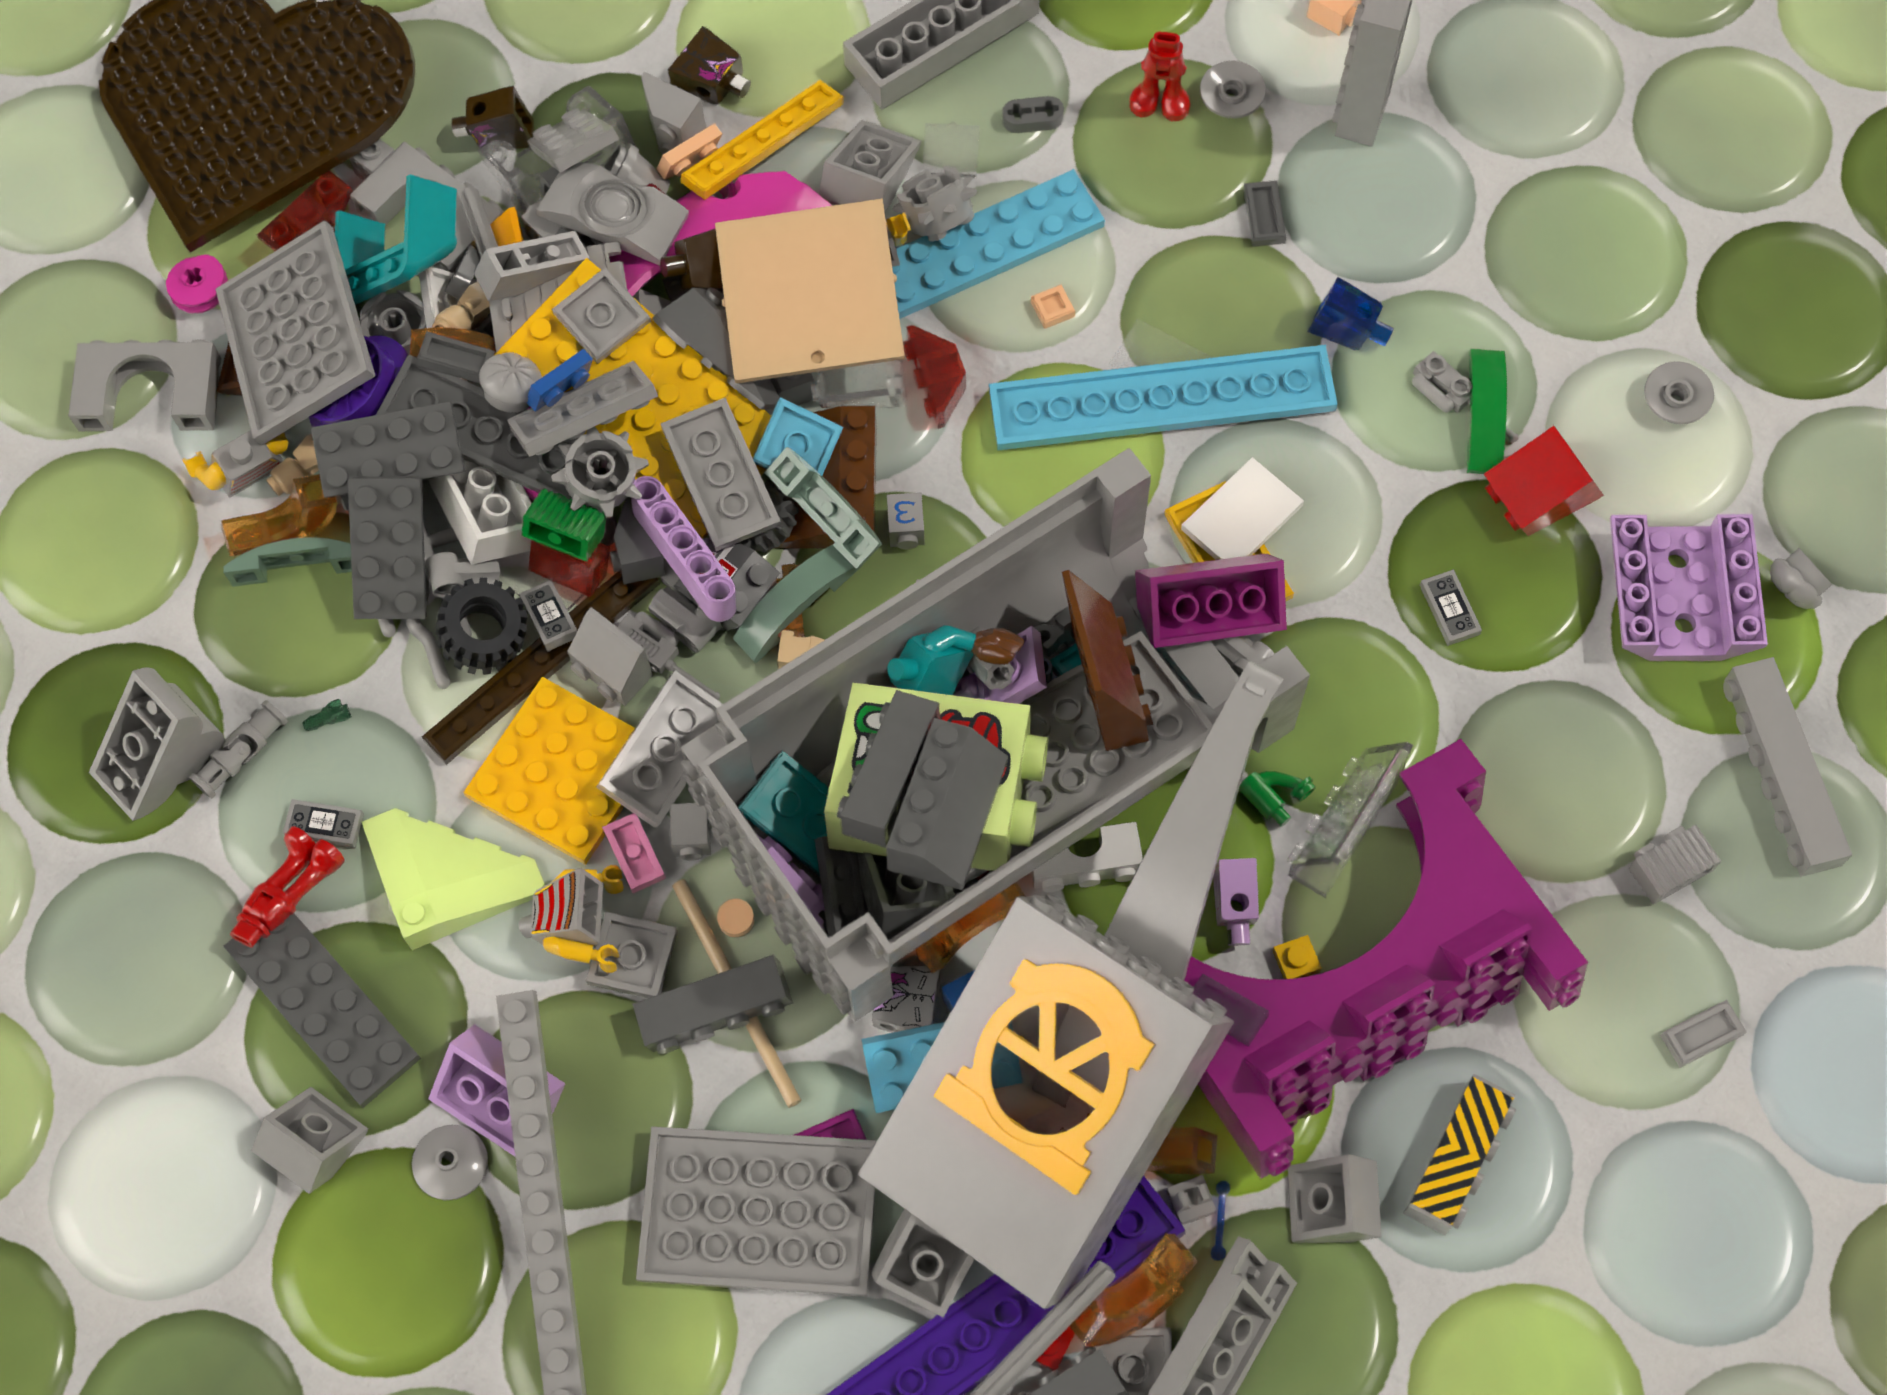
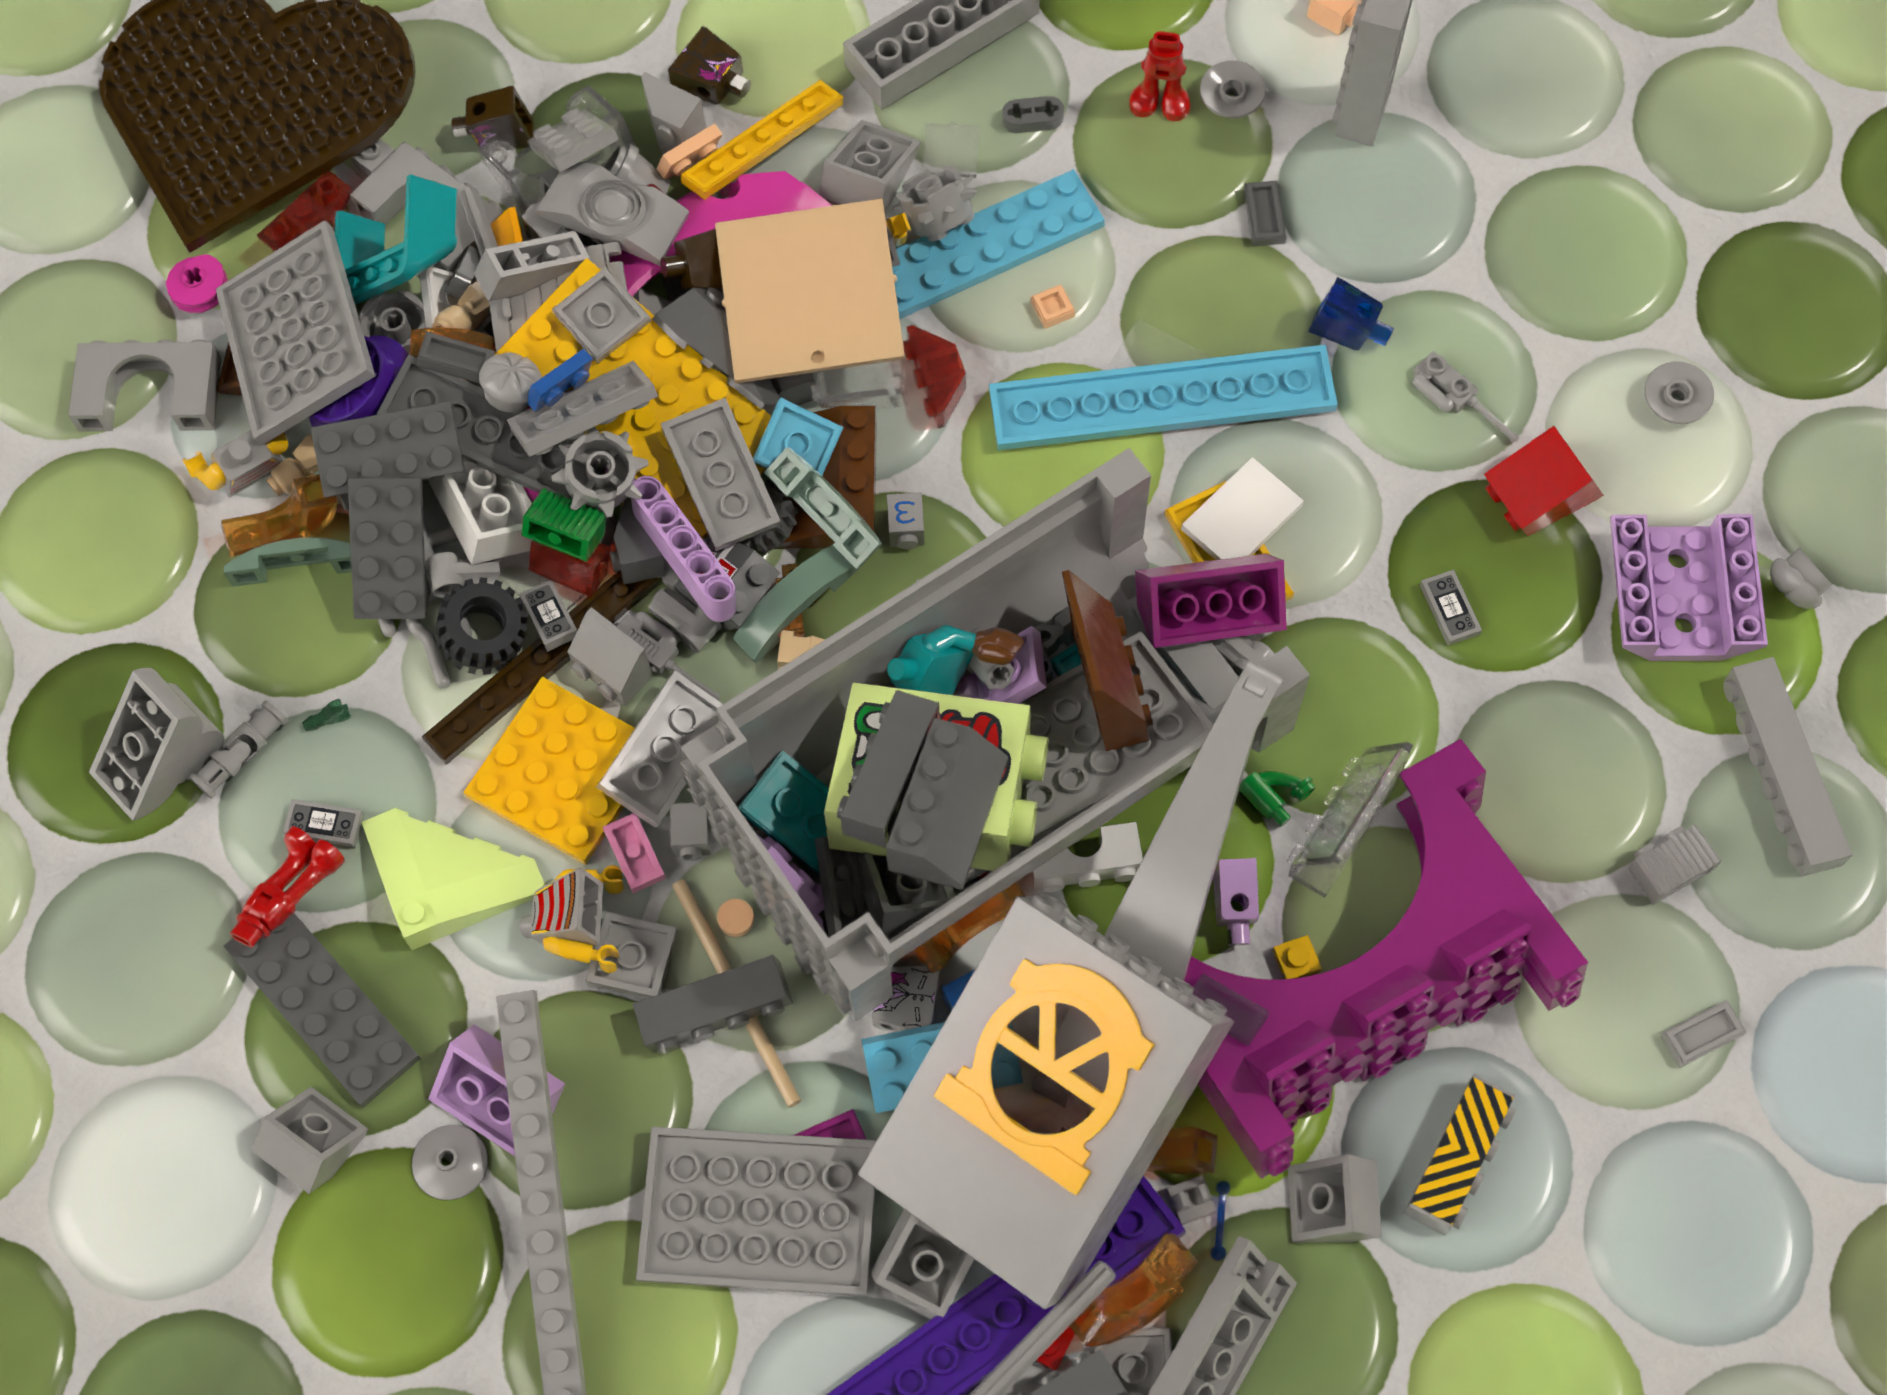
(1487, 410): green slope -> none

